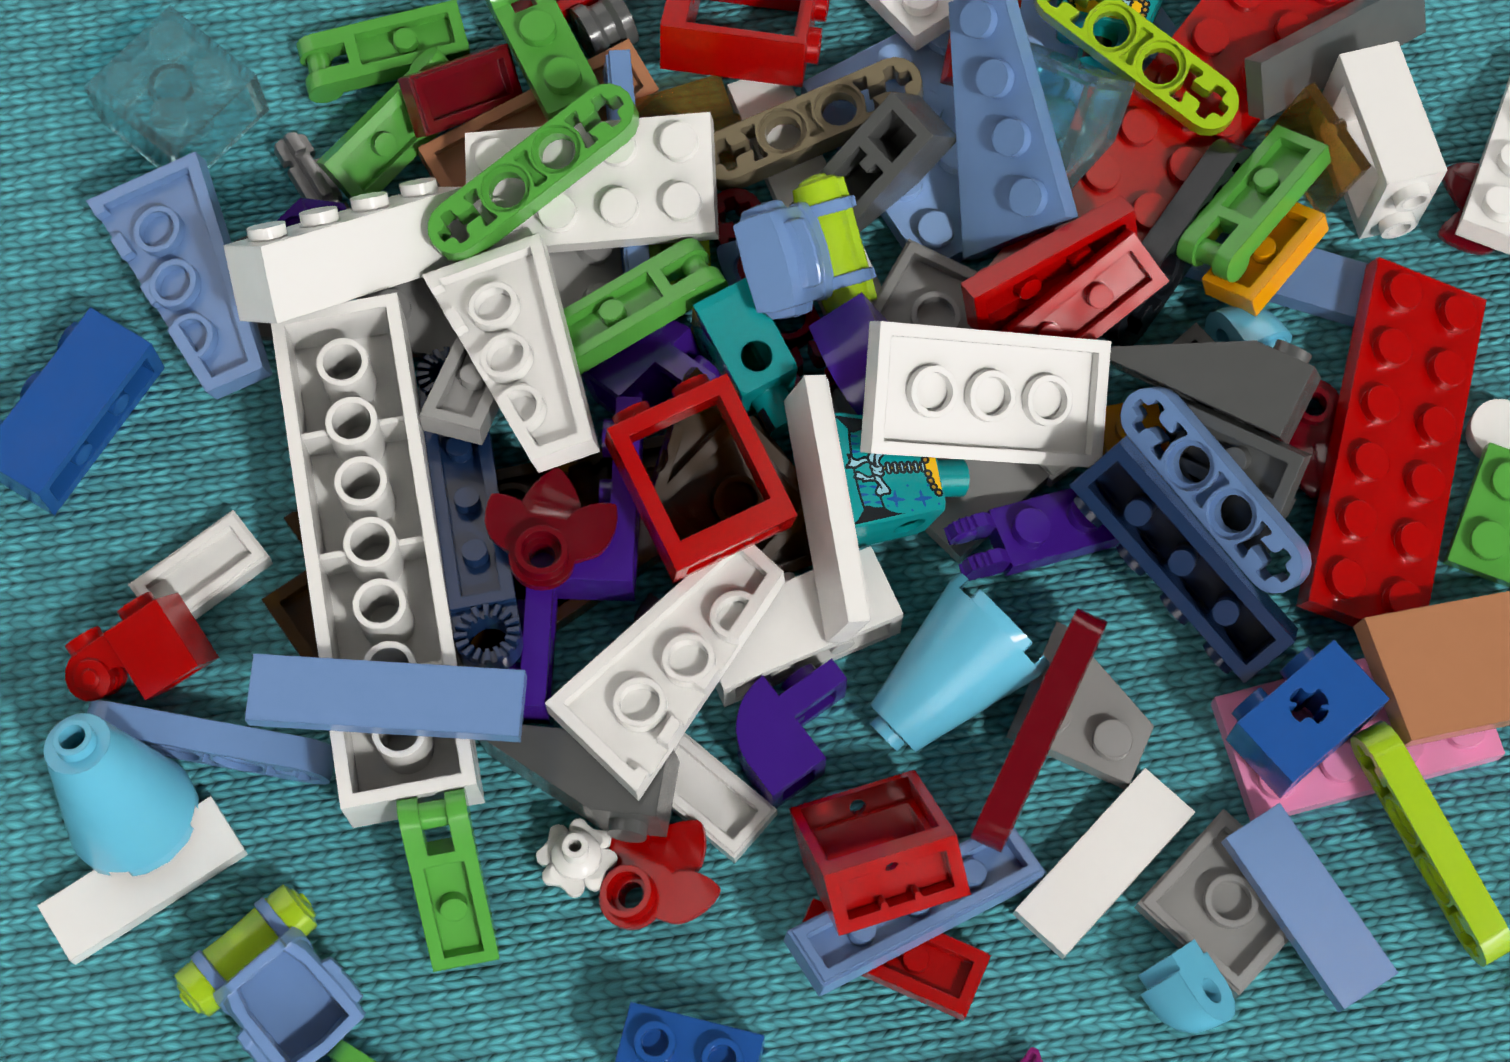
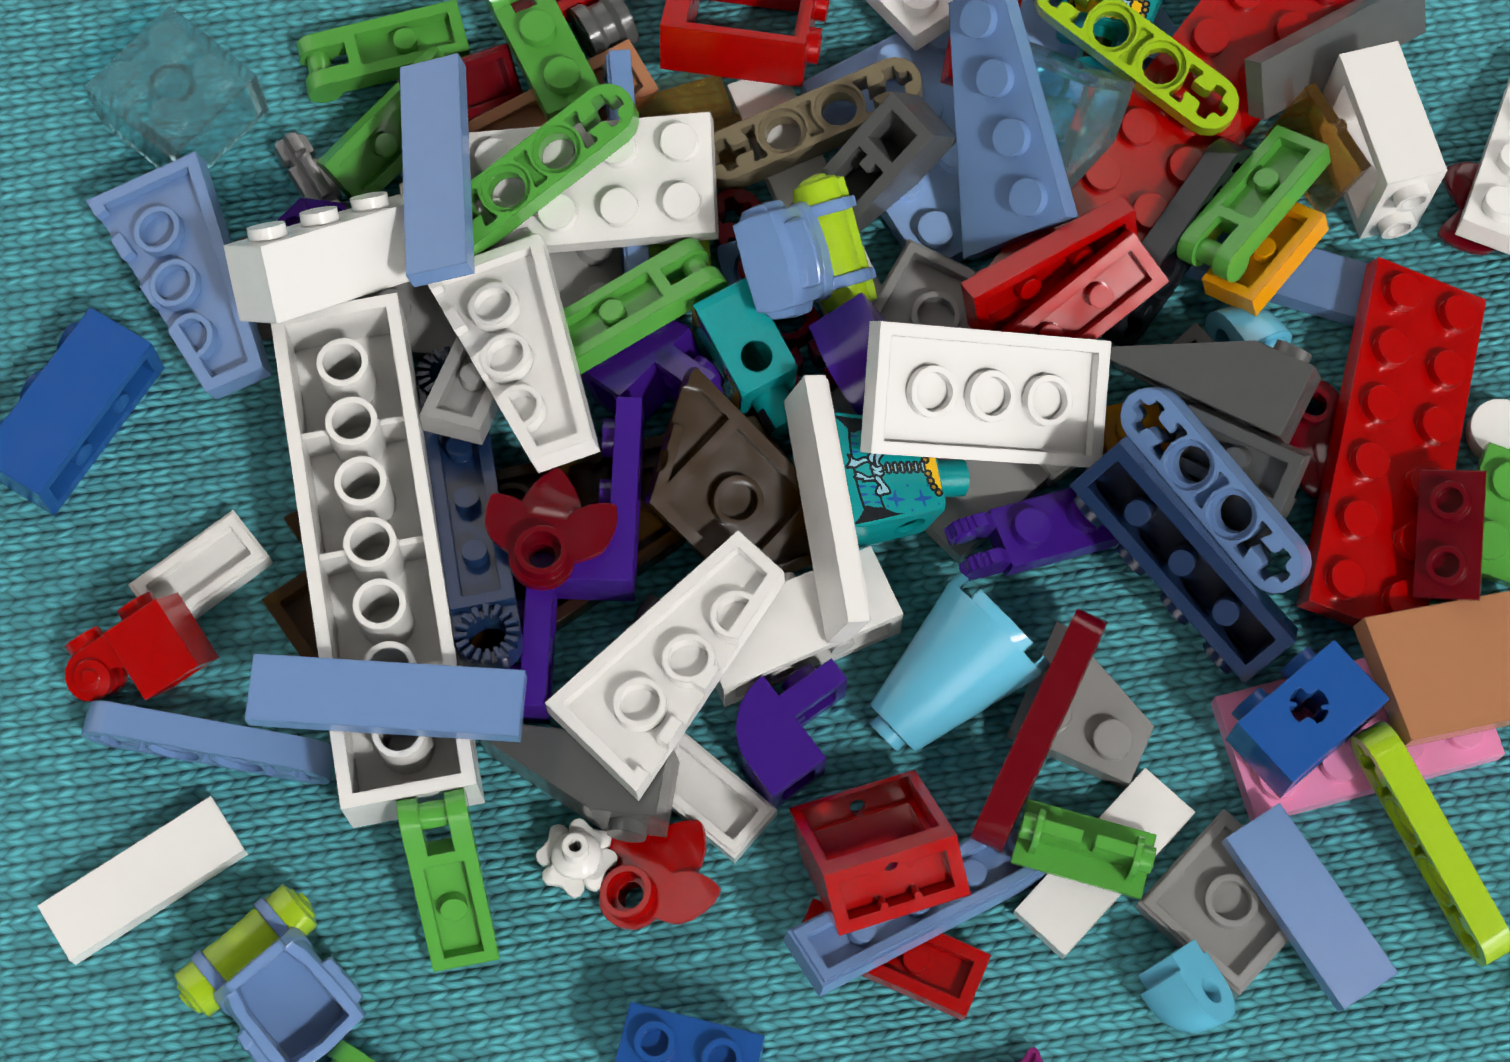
(118, 796): medium azure cone -> none
(436, 171): none -> medium blue tile
(729, 535): red window -> none
(1084, 849): none -> bright green hinge
(1449, 535): none -> dark red hinge

